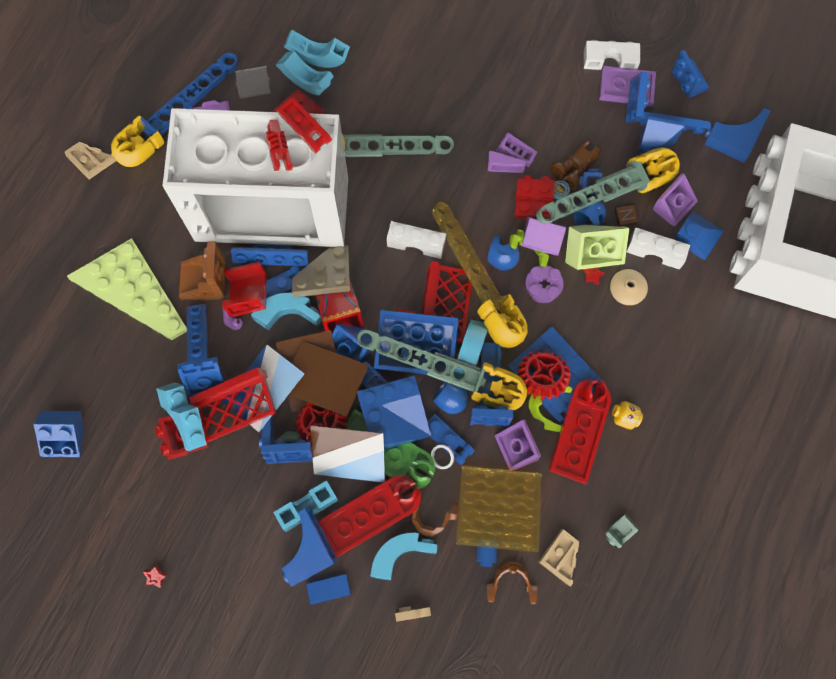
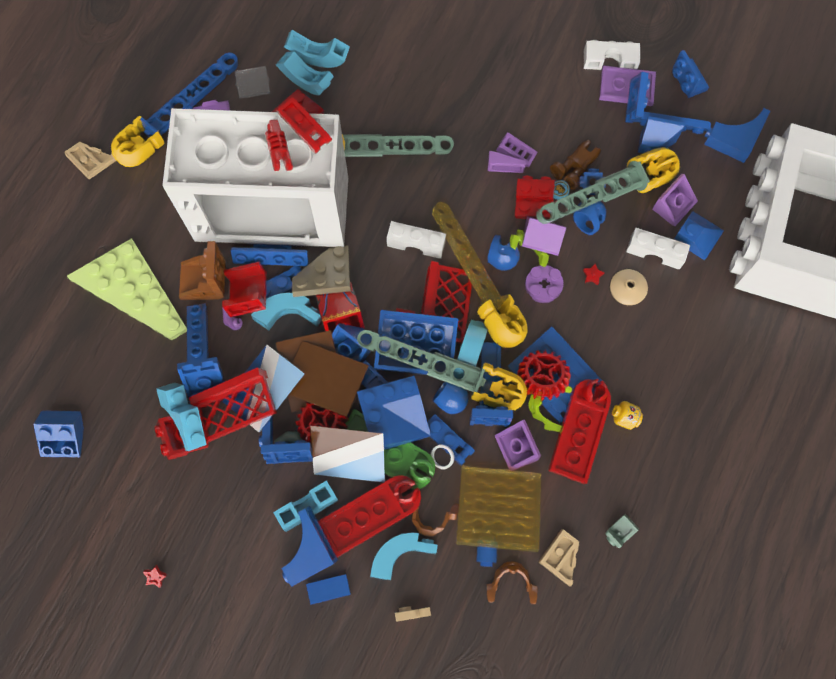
(596, 246): yellowish green slope -> none
(626, 215): reddish brown tile -> none

